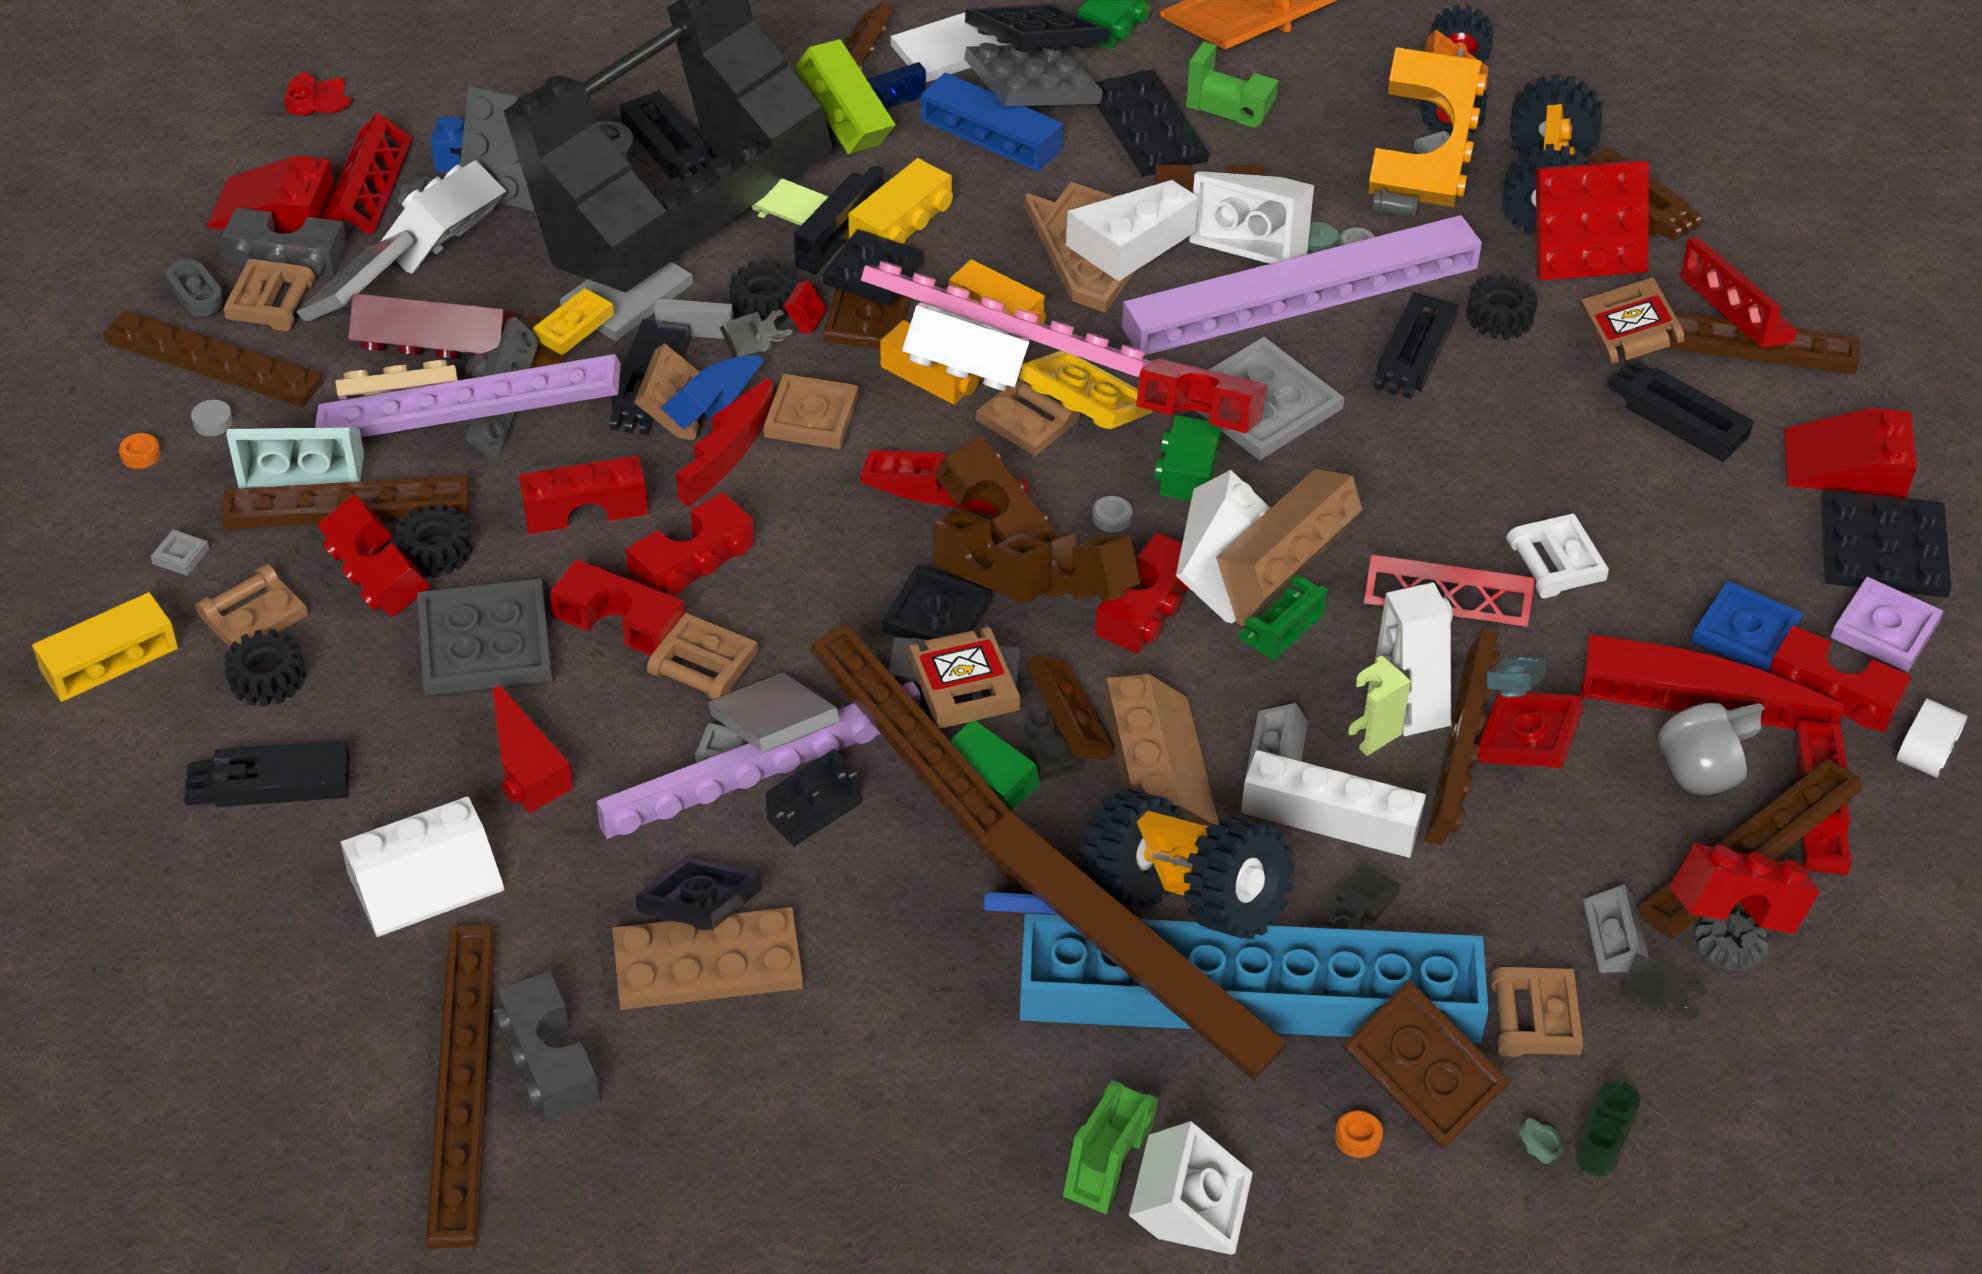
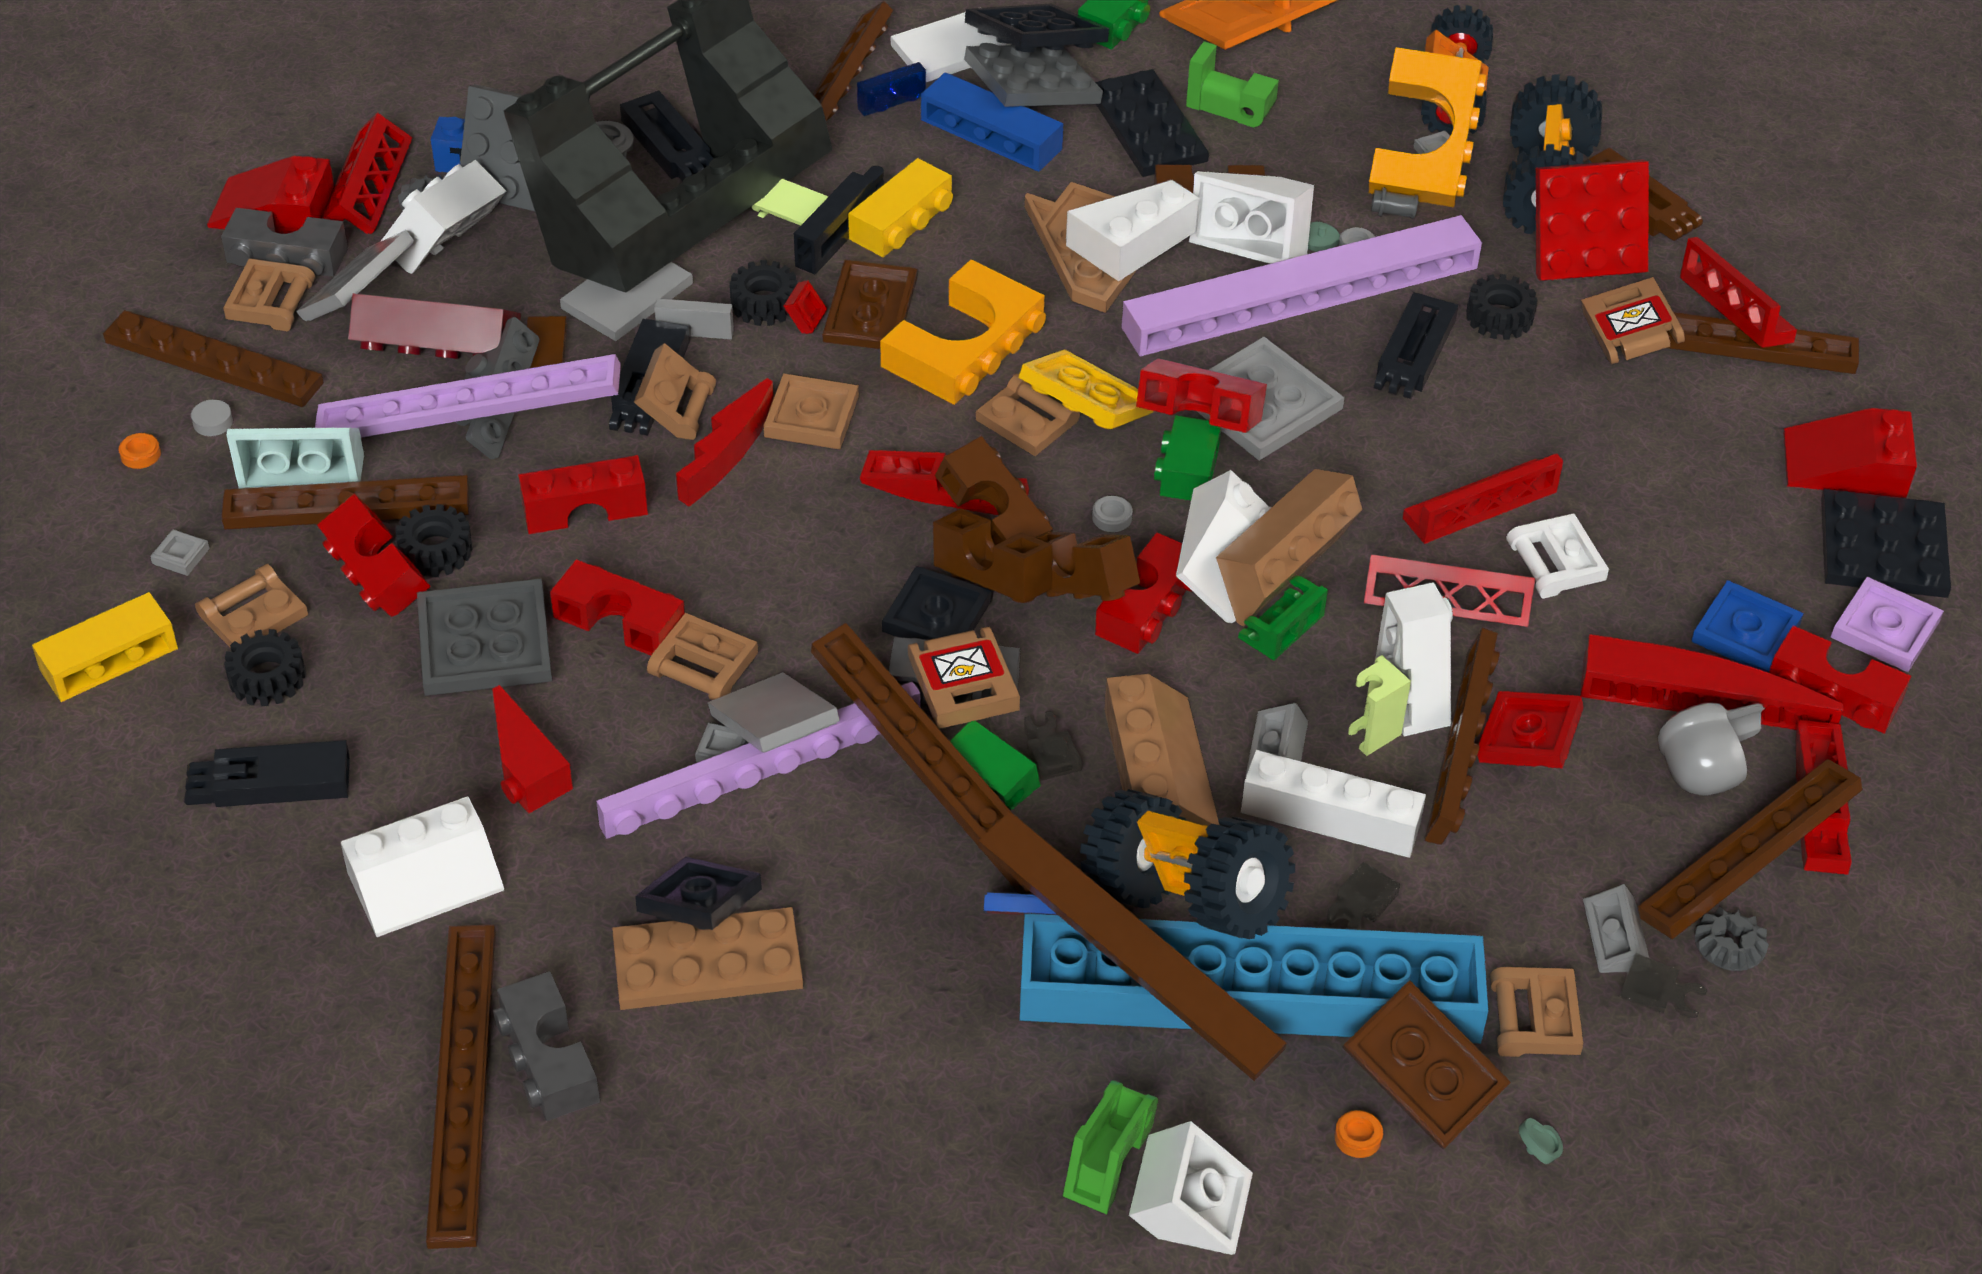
(194, 287): dark grey plate -> none
(310, 96): red plate -> none
(395, 378): tan plate -> none
(573, 321): yellow plate -> none
(711, 389): blue slope -> none
(718, 534): red arch -> none
(751, 336): clear smoke plate -> none
(812, 798): black hinge -> none
(845, 96): lime brick -> none
(868, 250): black plate -> none
(965, 346): white slope -> none
(991, 313): bright pink plate -> none
(1070, 708): reddish brown tile -> none
(1484, 498): none -> red fence
(1516, 675): clear light blue plate -> none
(1607, 1128): clear green beam -> none
(1682, 410): black hinge -> none
(1768, 889): red arch -> none
(1931, 737): white beam -> none

